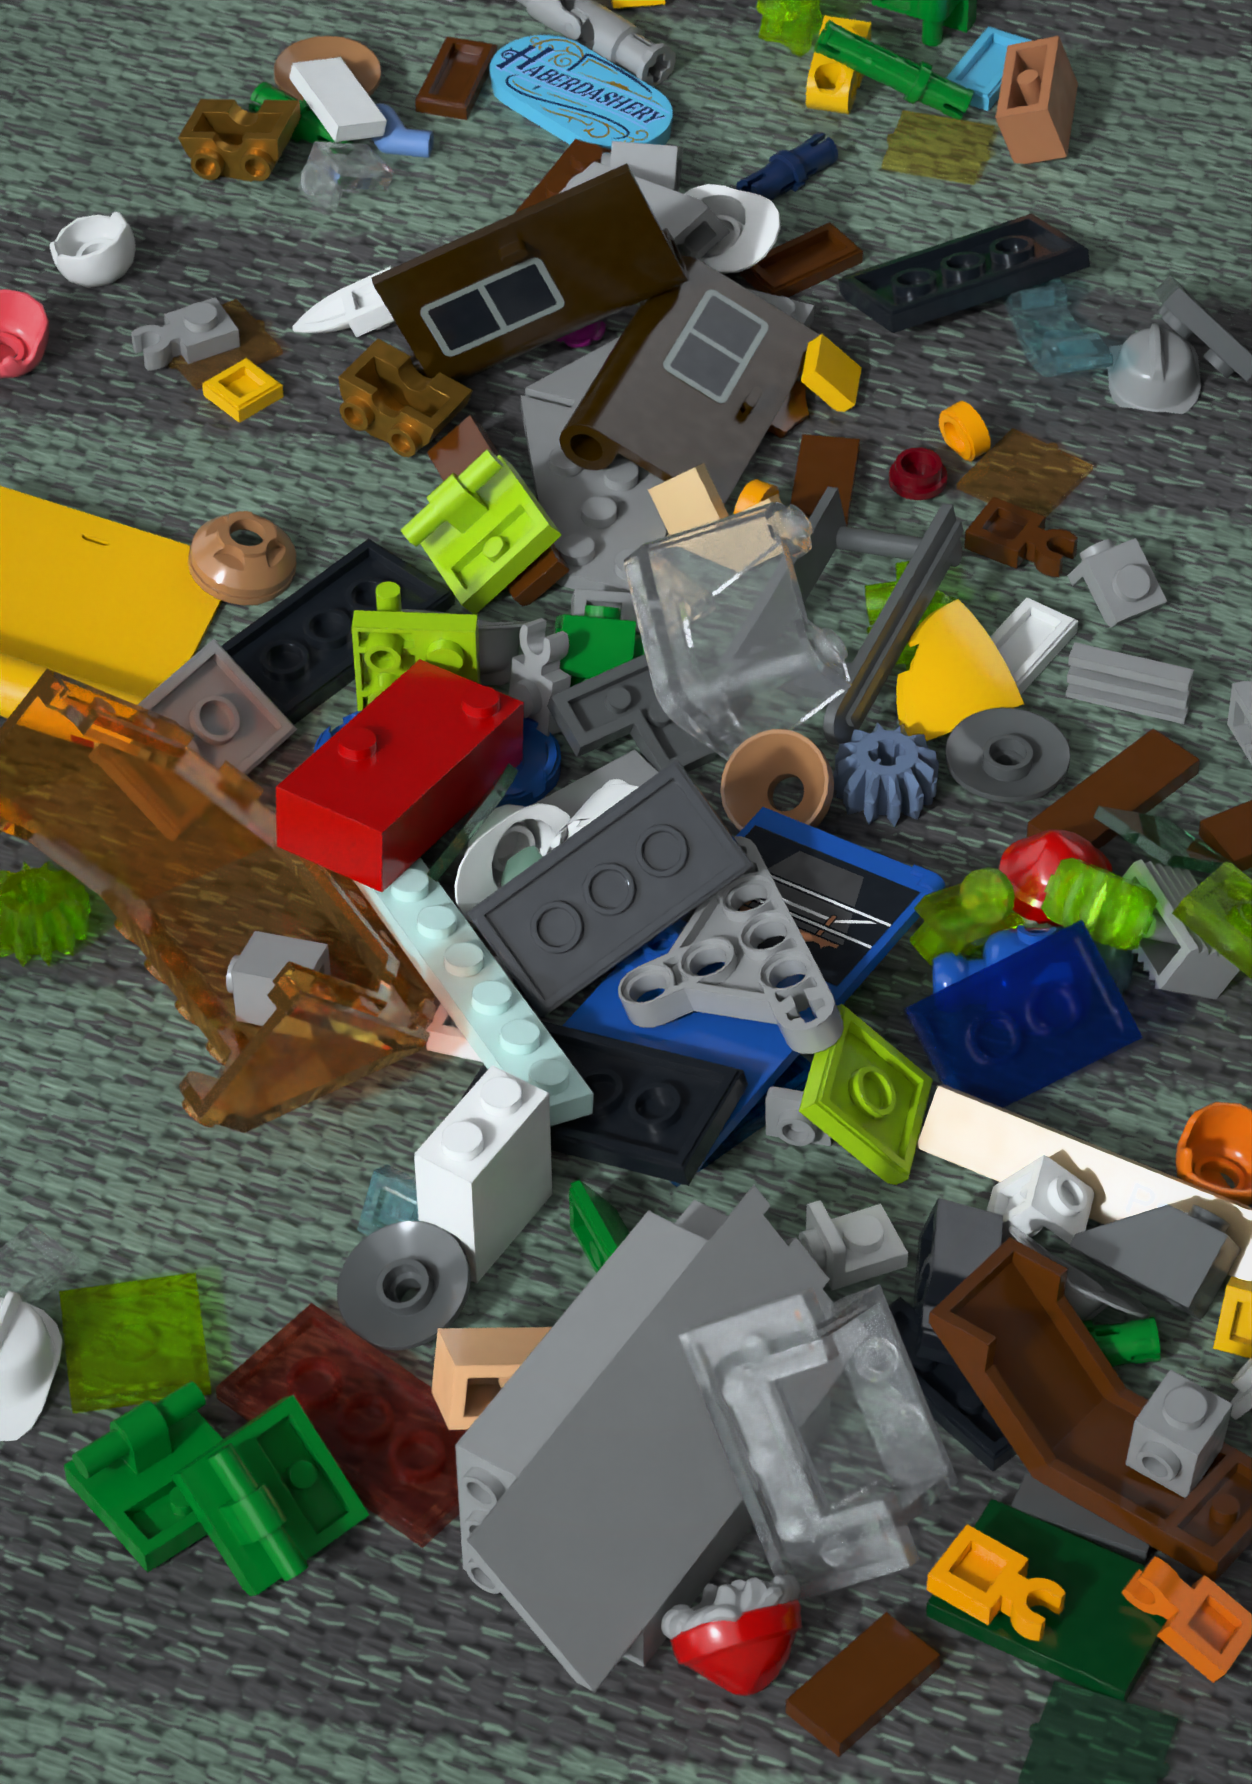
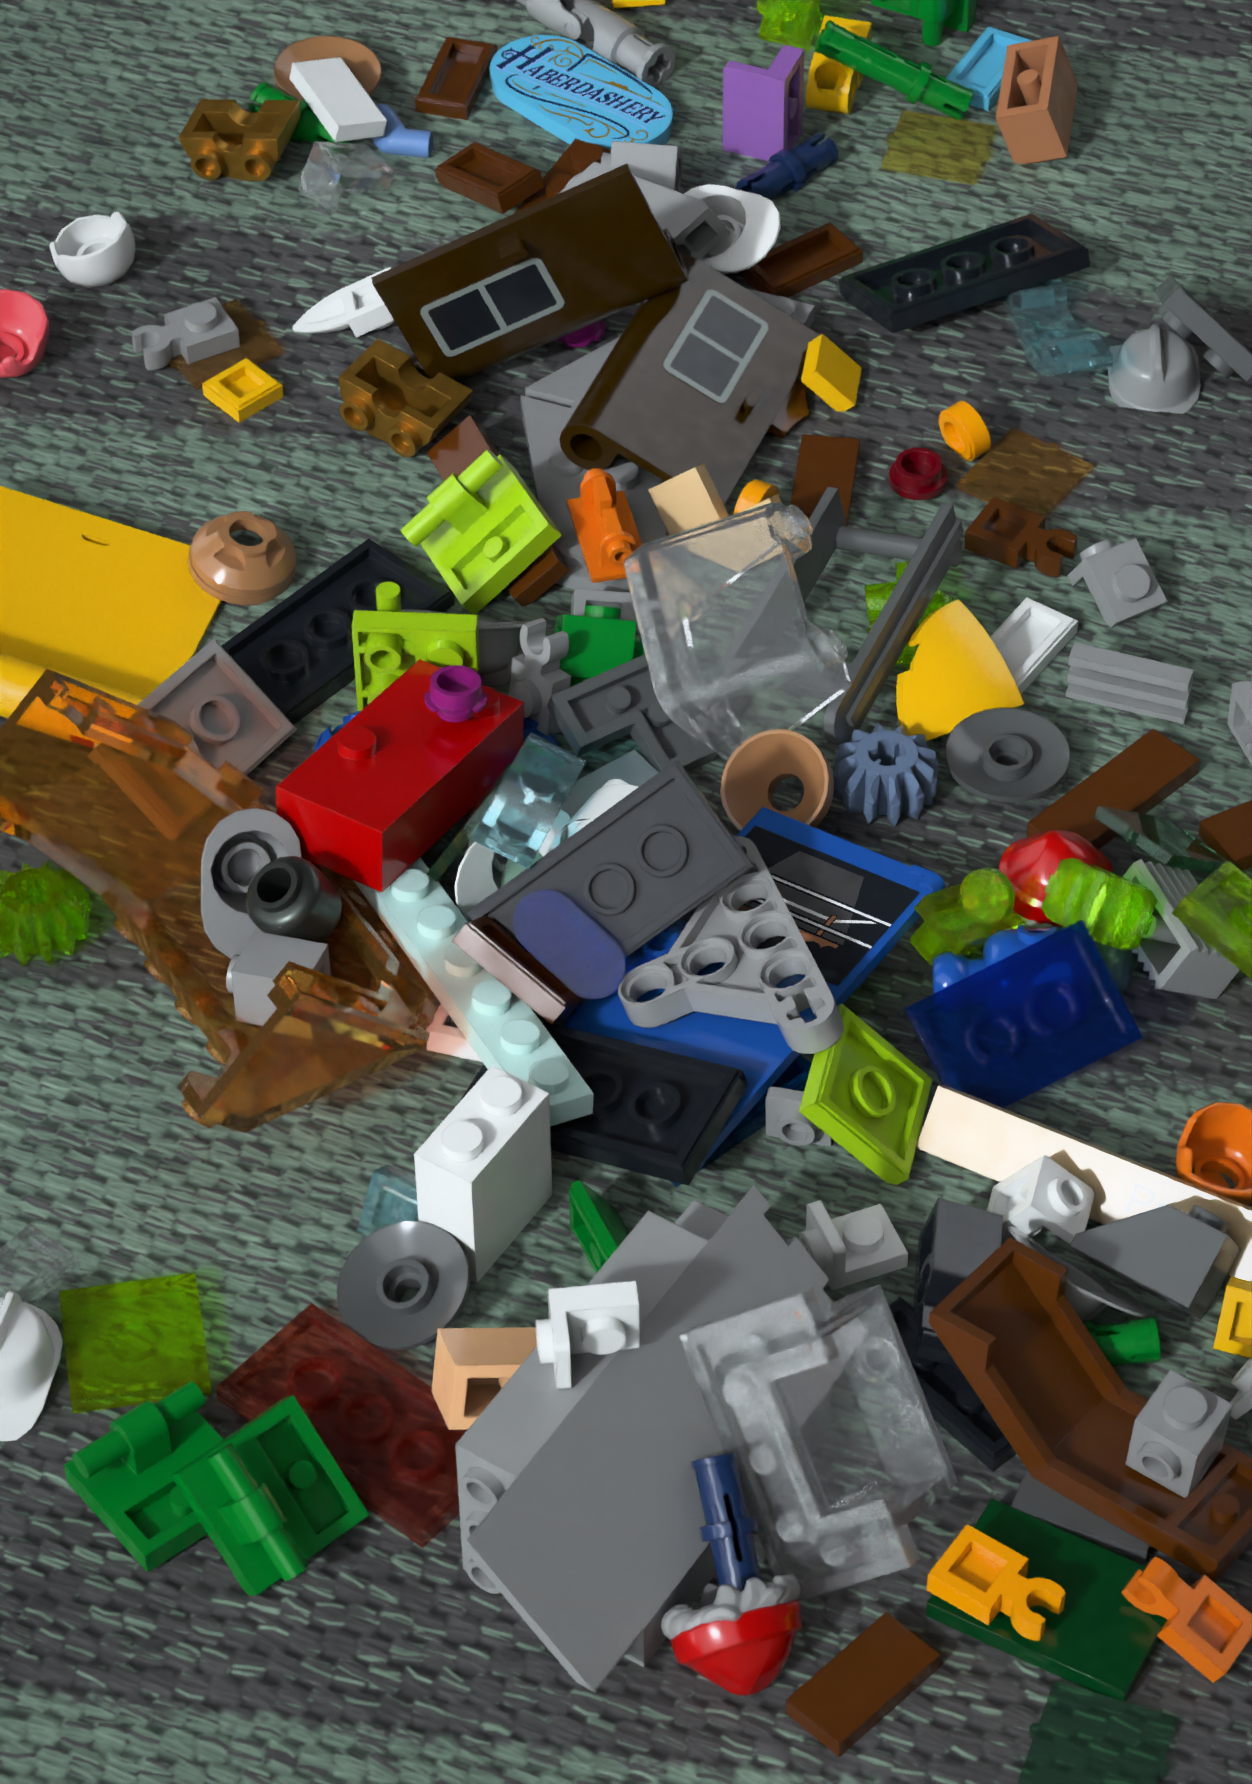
(230, 860): none -> light grey piece
(294, 900): none -> pearl dark grey head
(455, 693): none -> magenta plate
(489, 177): none -> reddish brown tile
(516, 969): none -> tile
(529, 800): none -> clear light blue slope
(570, 944): none -> clear blue tile
(587, 1320): none -> white bracket
(603, 526): none -> orange hinge
(727, 1520): none -> dark blue pin
(763, 105): none -> medium lavender panel

